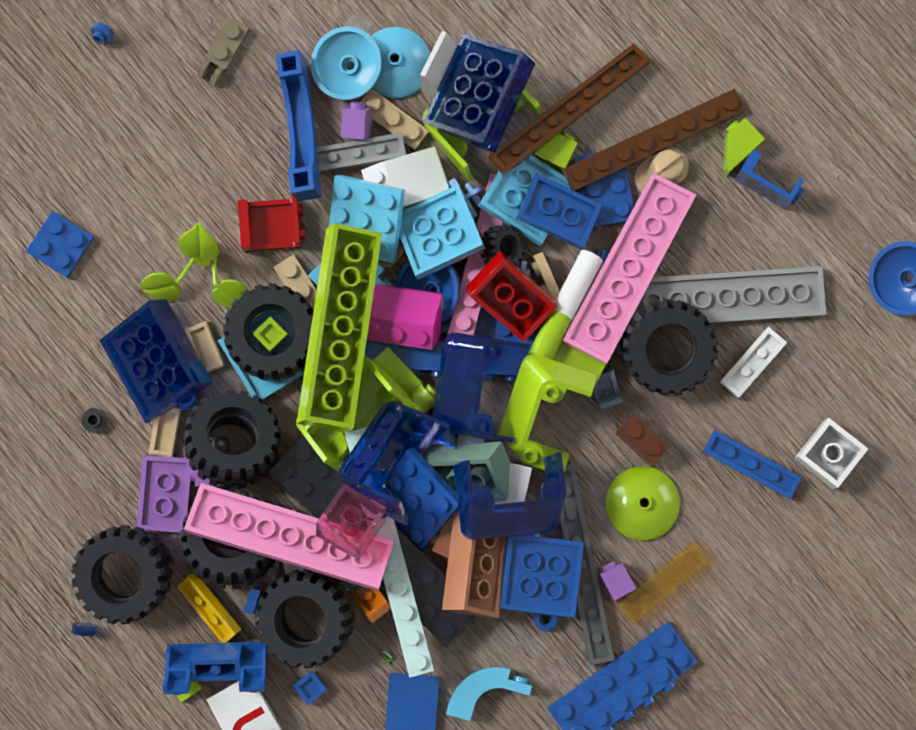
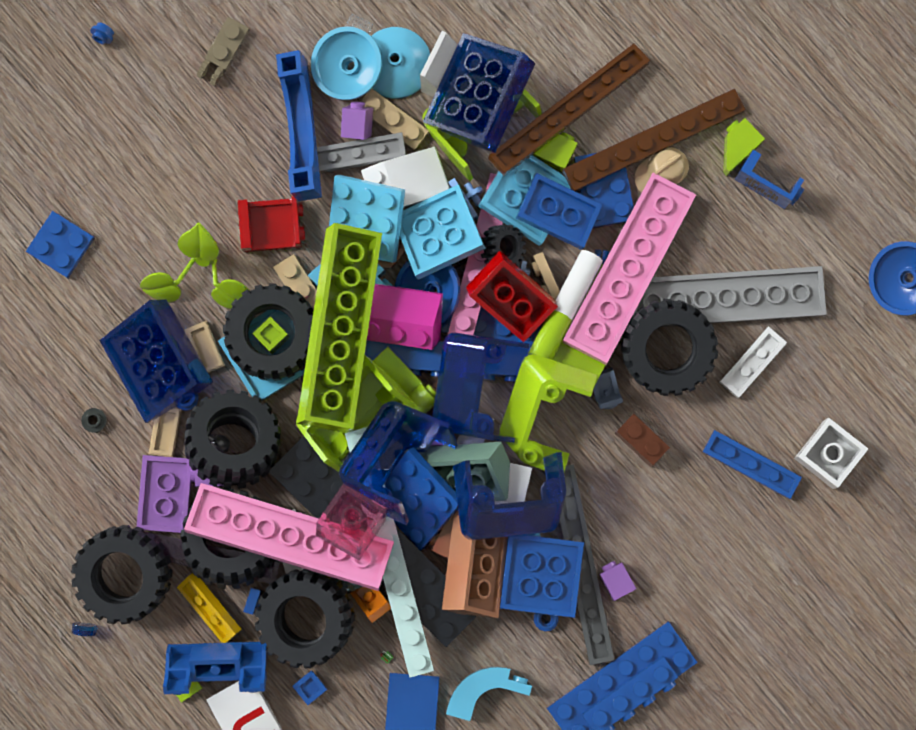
(624, 503): lime dish -> none
(663, 582): clear yellow plate -> none

